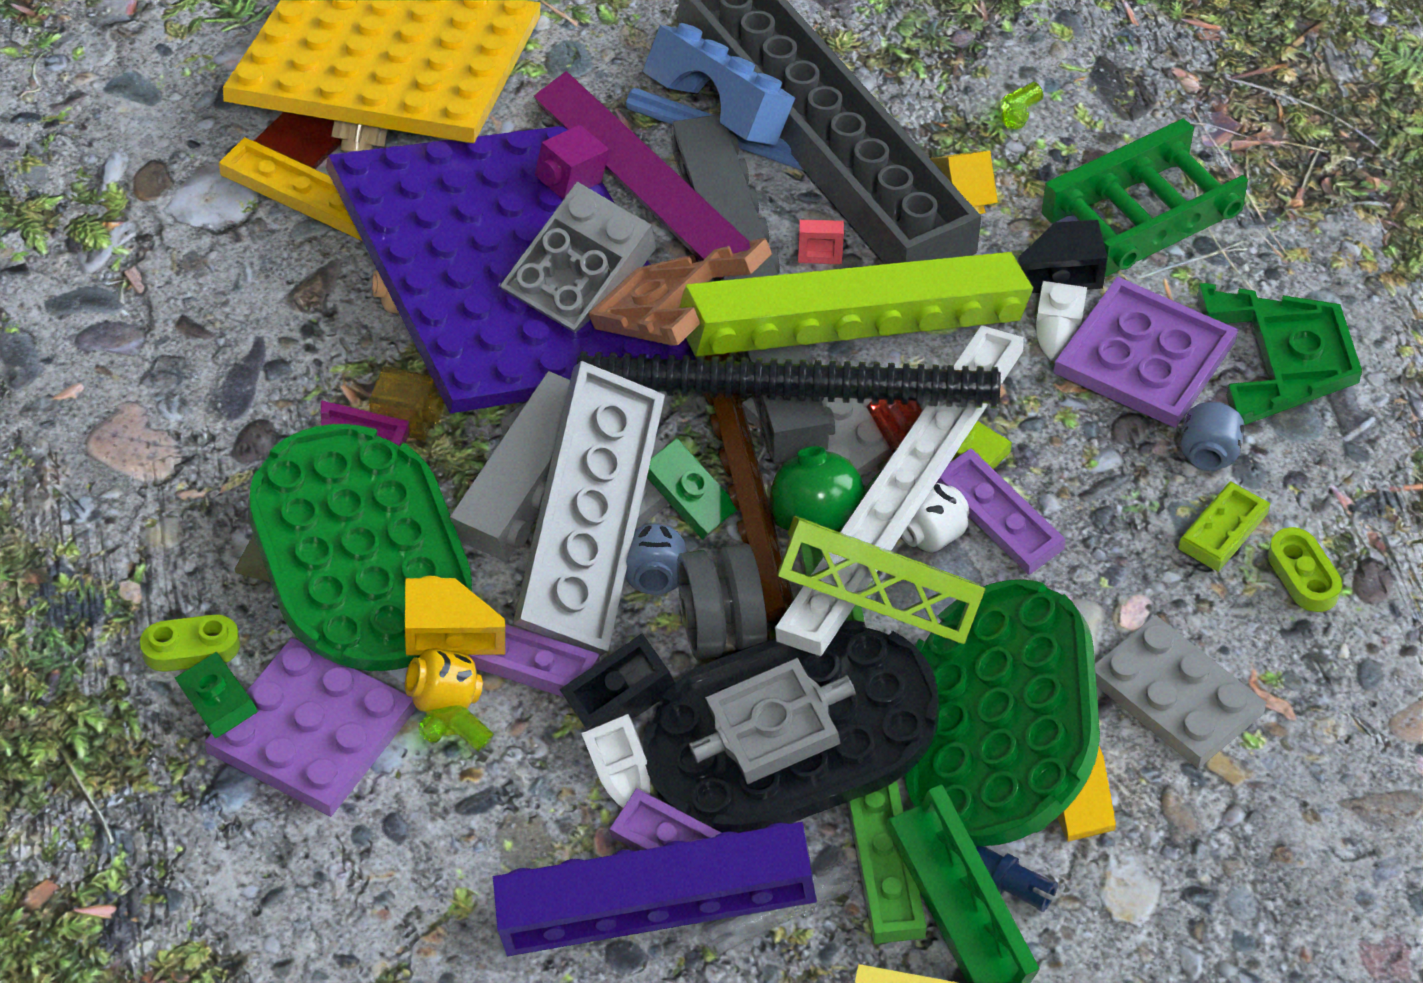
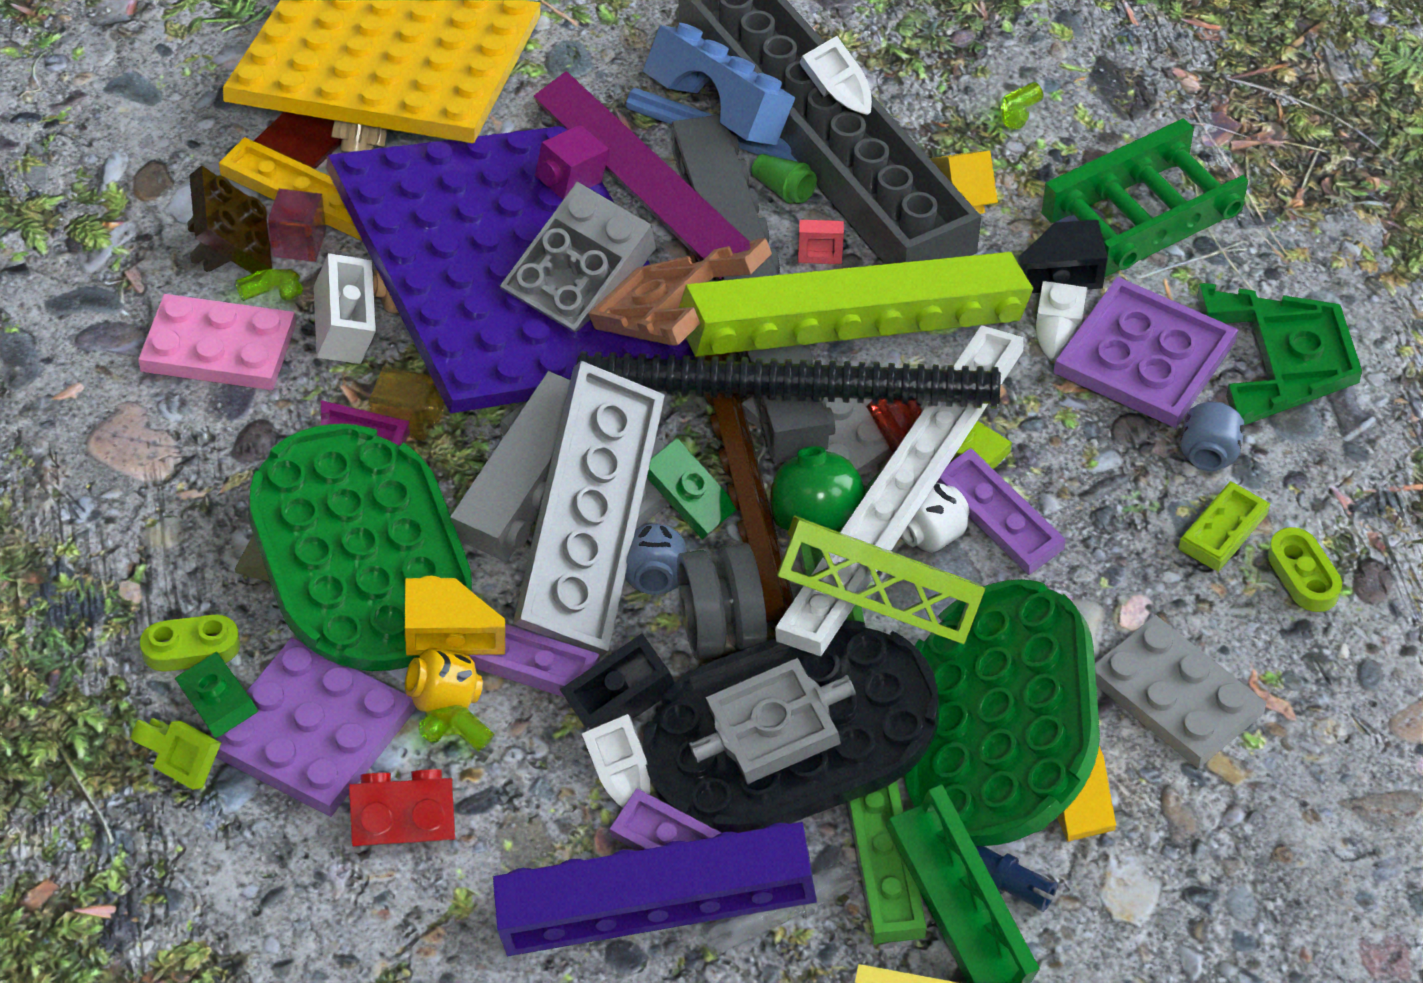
(181, 750): none -> lime plate
(217, 342): none -> bright pink plate
(227, 224): none -> dark brown plate
(267, 280): none -> clear neon green arm
(297, 225): none -> clear pink brick
(344, 308): none -> white brick
(402, 810): none -> red bracket
(785, 177): none -> bright green cone
(839, 75): none -> white plate

